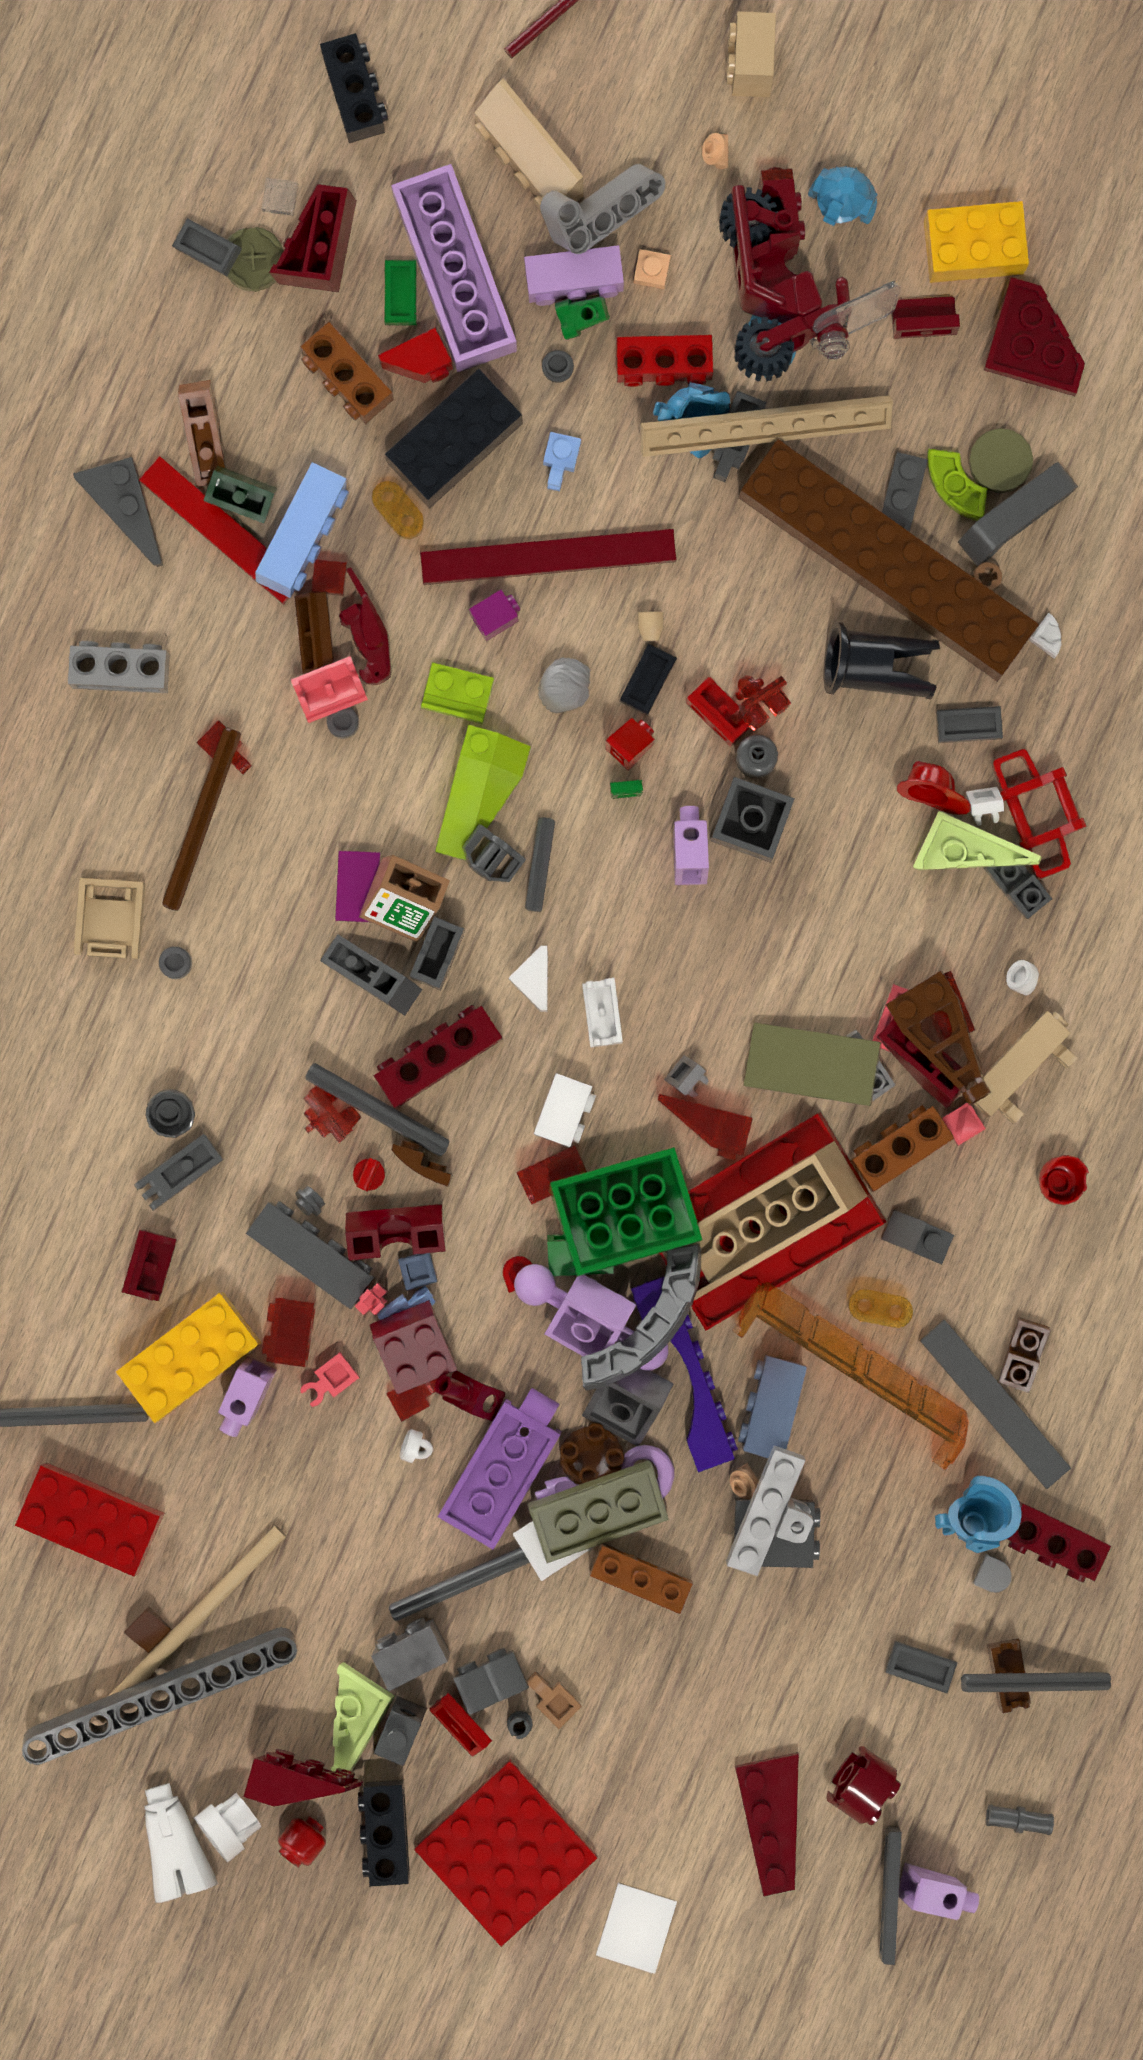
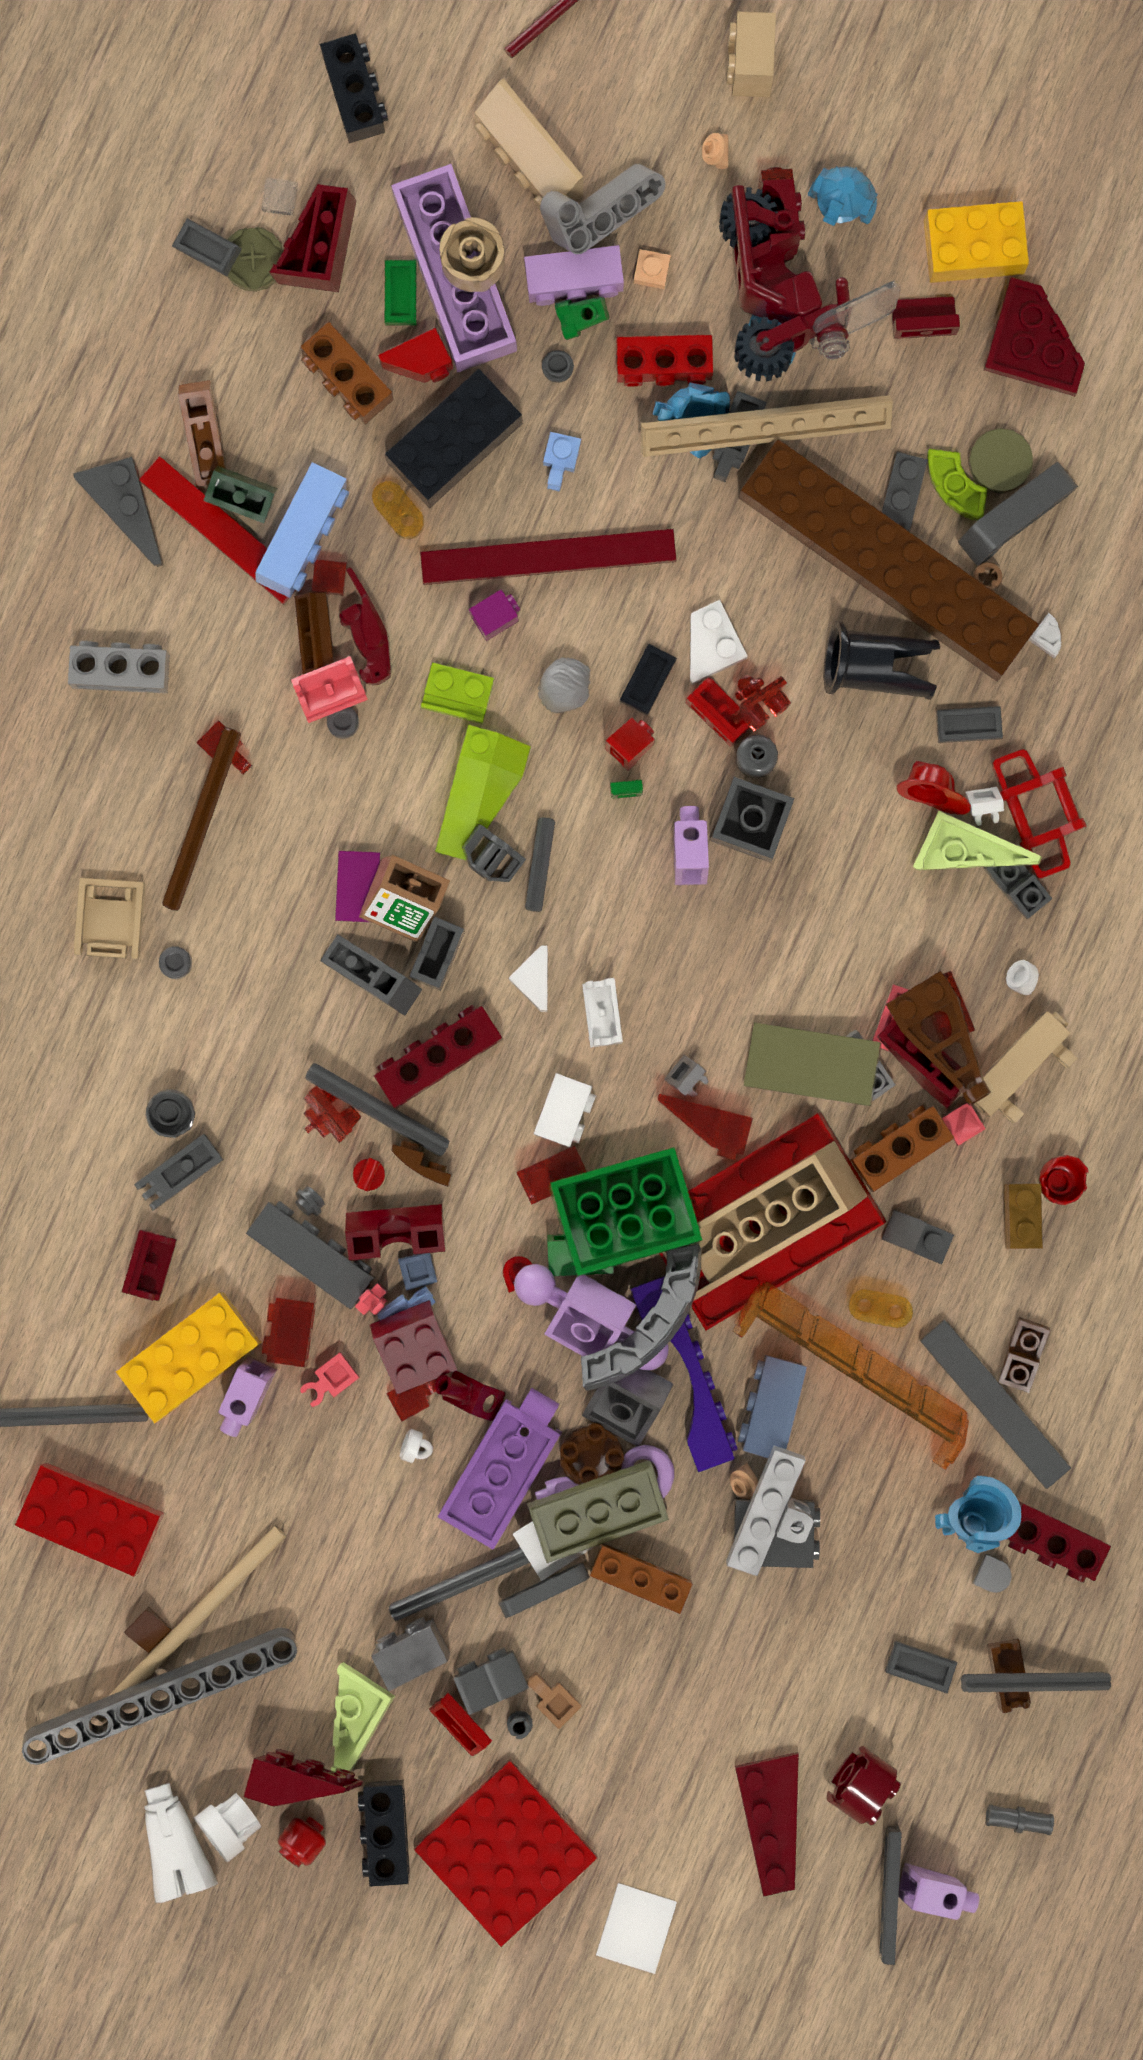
(400, 1731): dark grey torso -> none
(461, 240): none -> tan brick
(544, 1590): none -> dark grey beam
(650, 625): tan hose -> none
(713, 642): none -> white wing
(1023, 1216): none -> pearl gold piece

